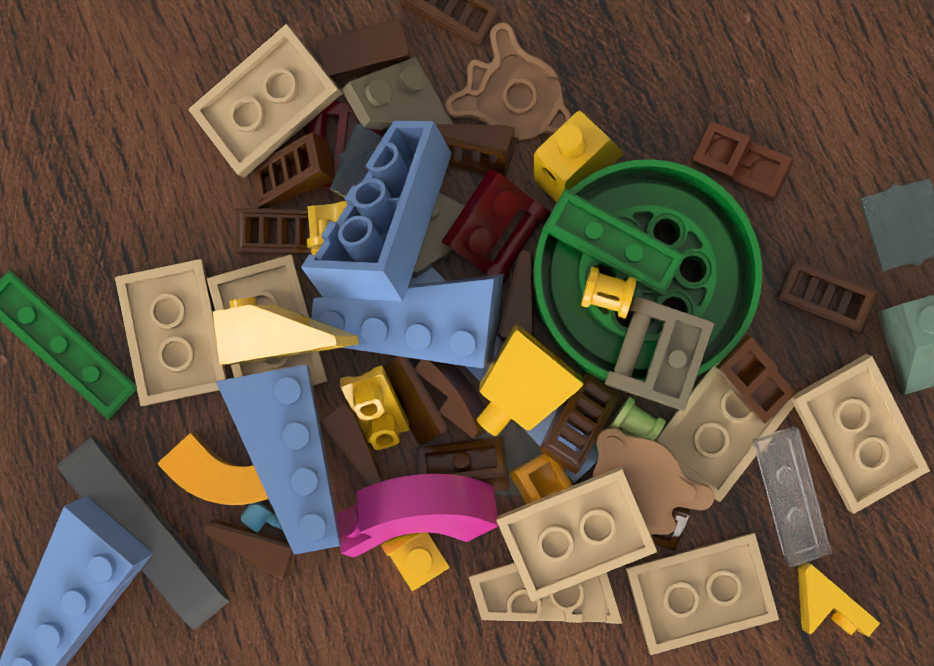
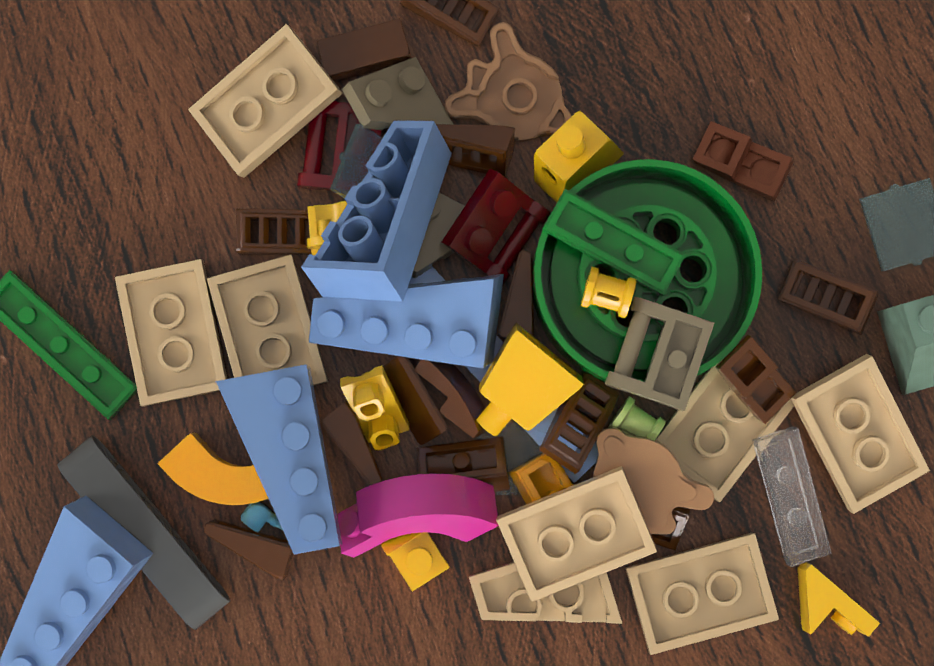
(270, 332): slope -> none
(319, 173): reddish brown slope -> none

